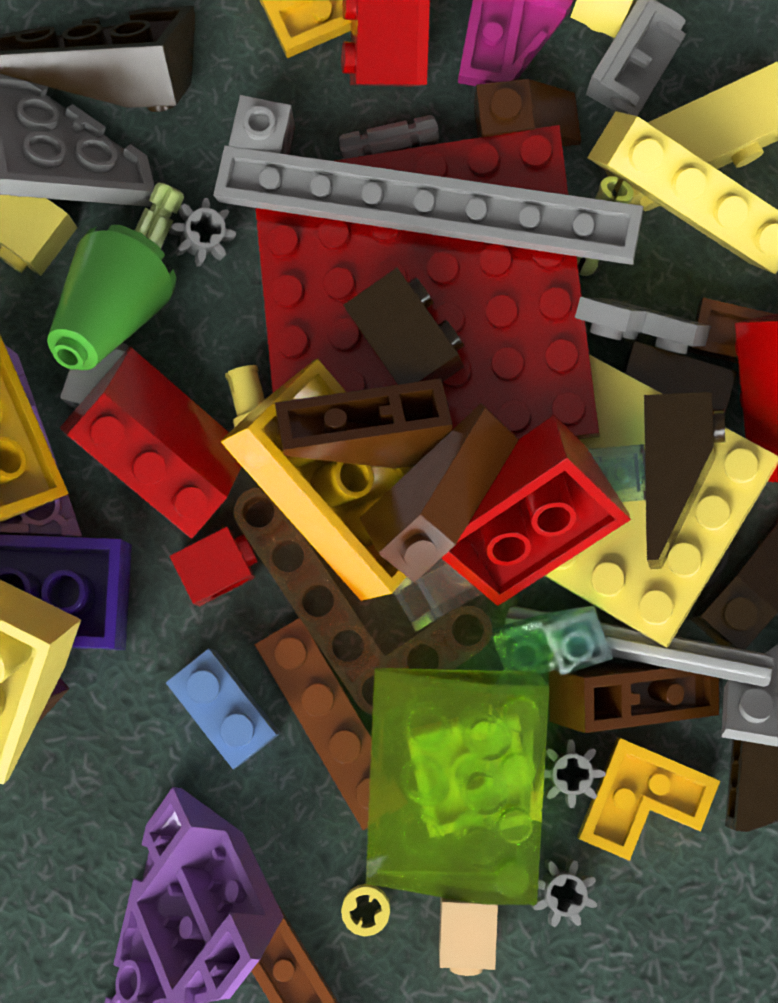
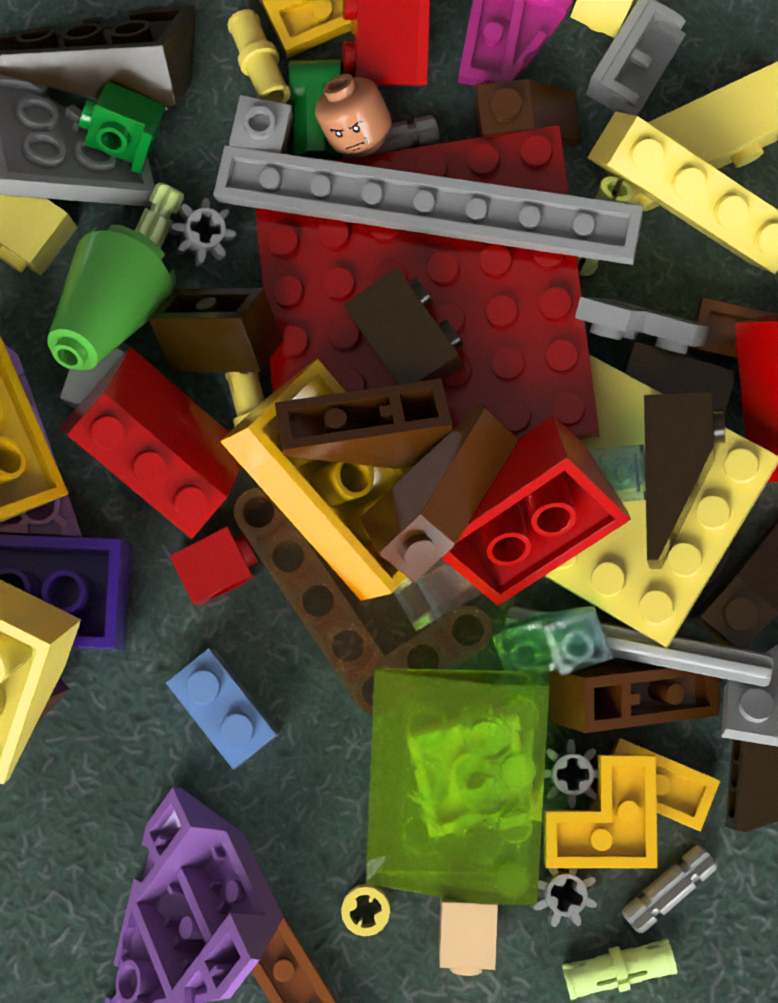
(122, 124): none -> green brick
(216, 330): none -> dark brown brick
(258, 57): none -> light yellow pin
(306, 86): none -> green piece
(322, 711): dark orange plate -> none
(353, 115): none -> nougat head
(619, 968): none -> yellowish green pin
(620, 830): none -> yellow plate
(669, 889): none -> light grey axle

